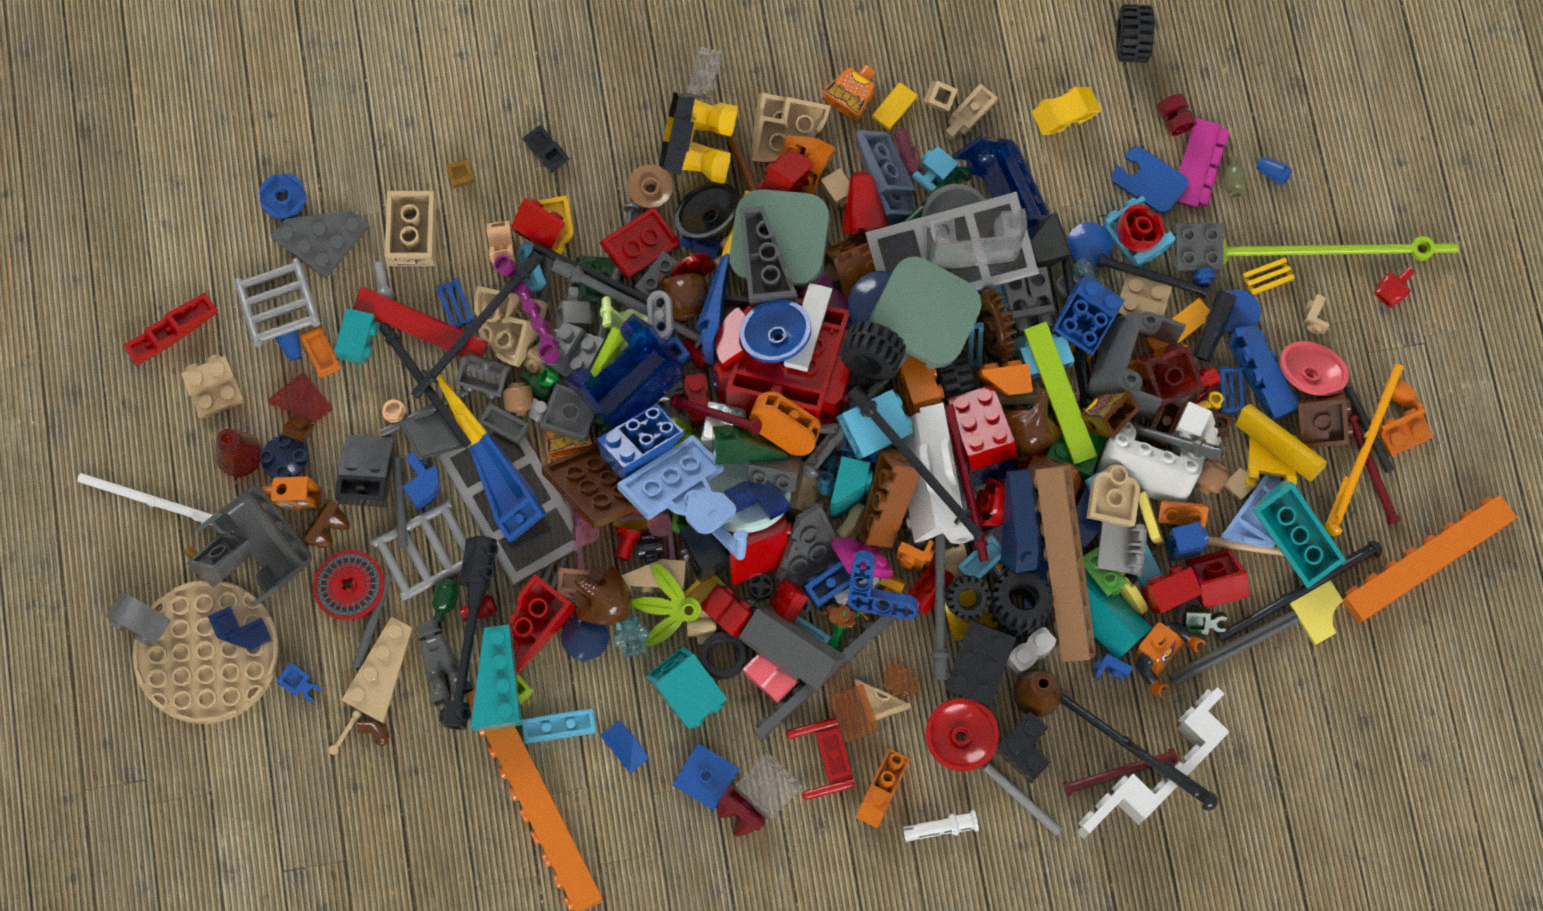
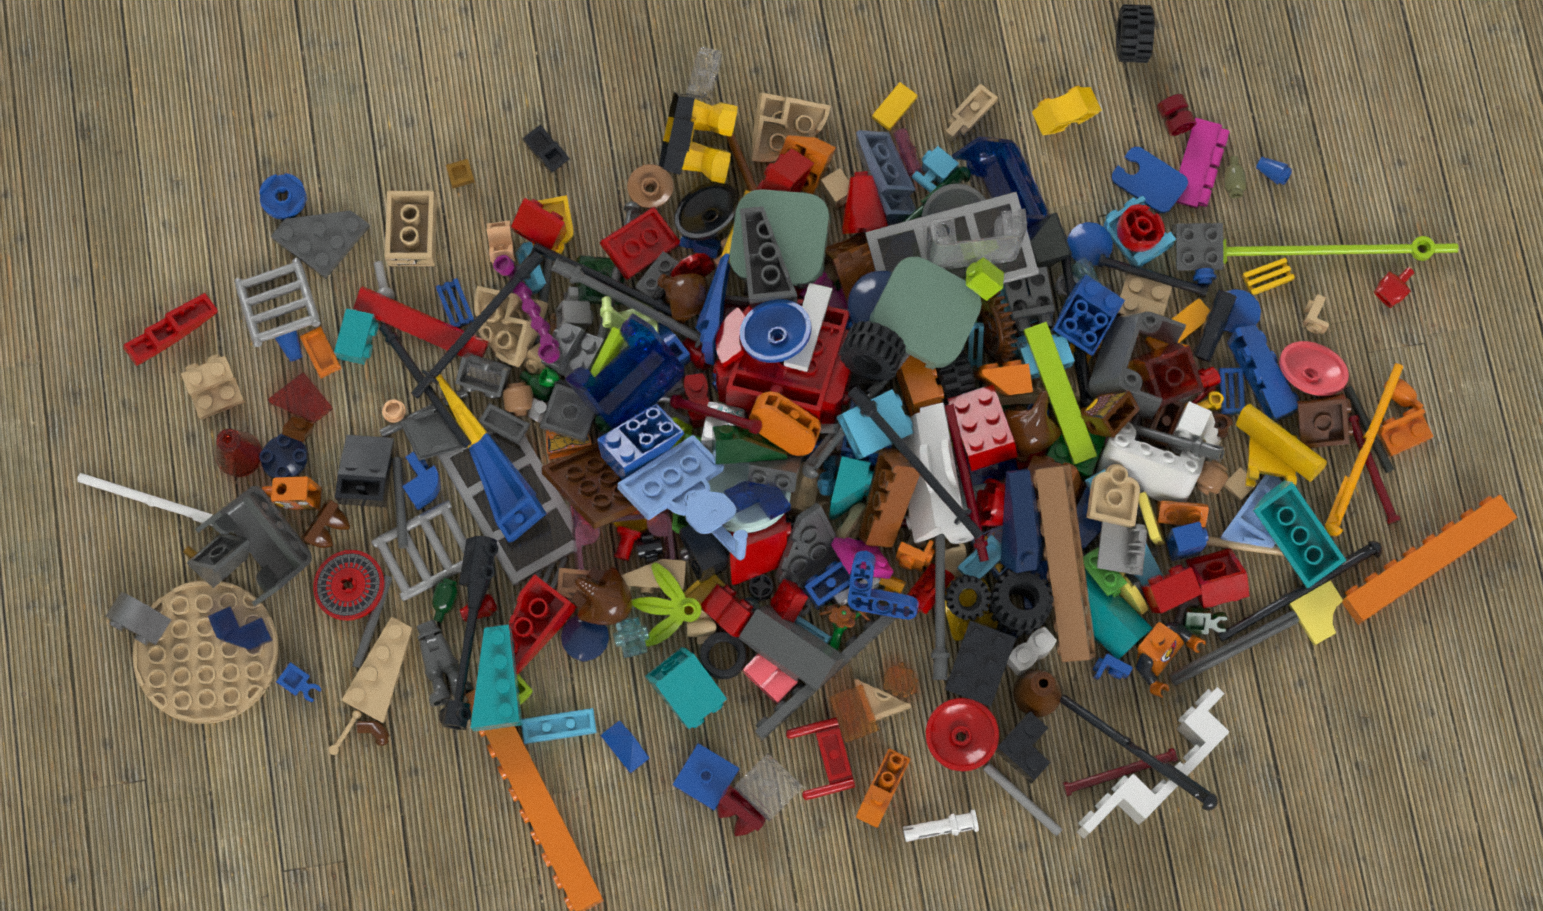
(660, 314): light grey plate -> none
(851, 92): orange torso -> none
(940, 96): tan brick -> none
(984, 278): none -> lime brick

